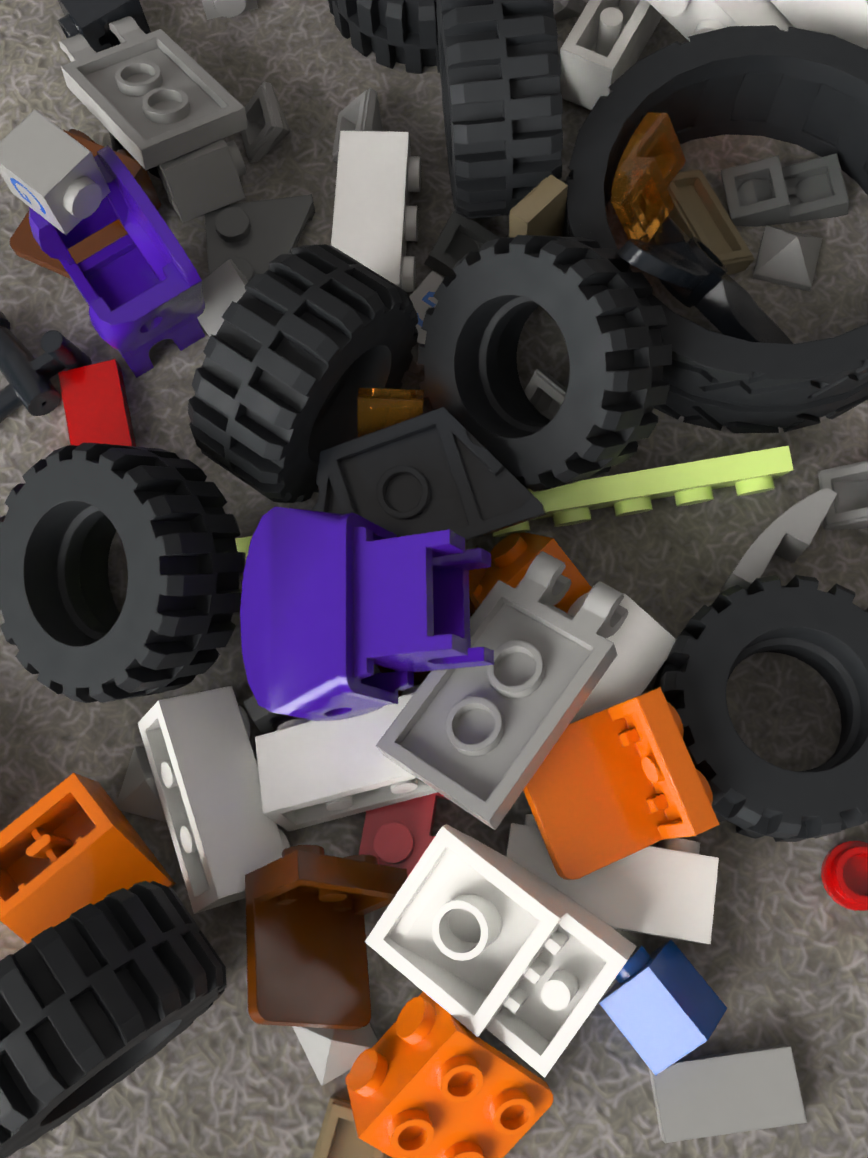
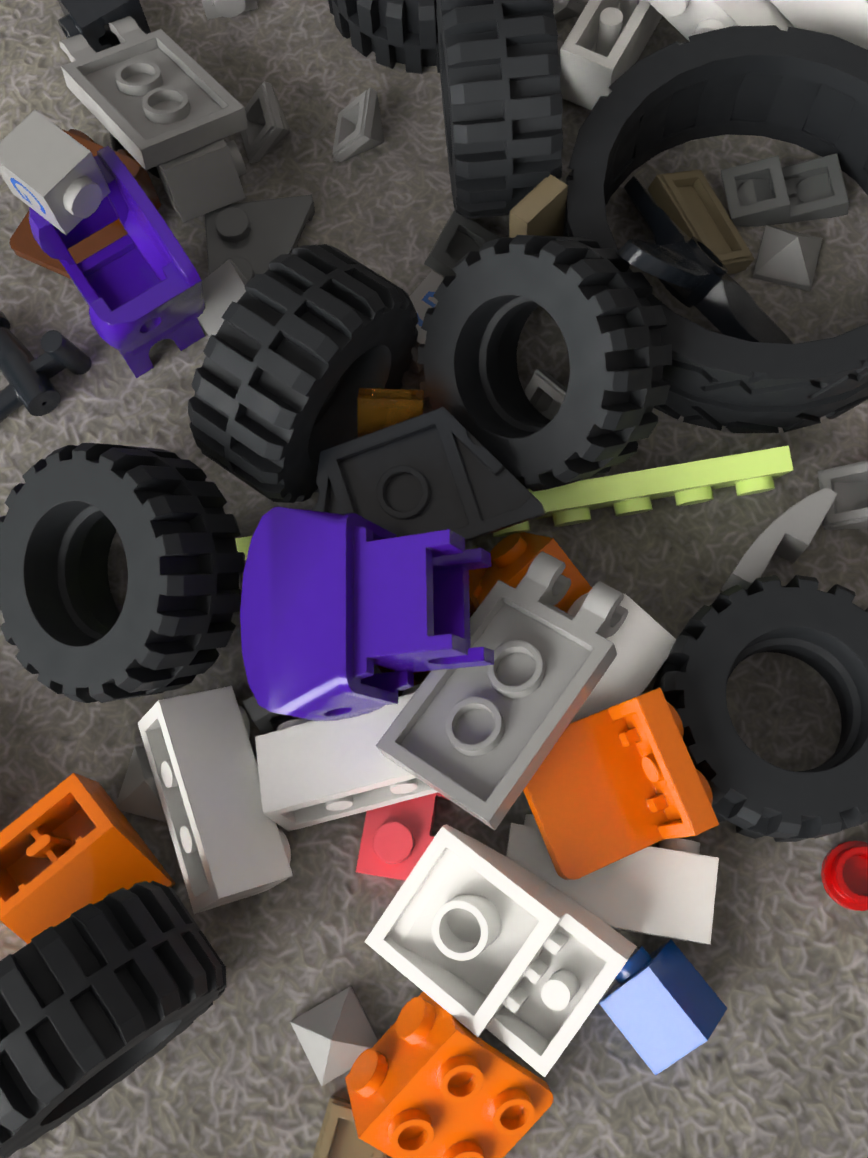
(96, 405): red tile -> none
(310, 937): reddish brown bracket -> none
(373, 203): white brick -> none
(643, 176): clear orange slope -> none
(728, 1094): light grey tile -> none

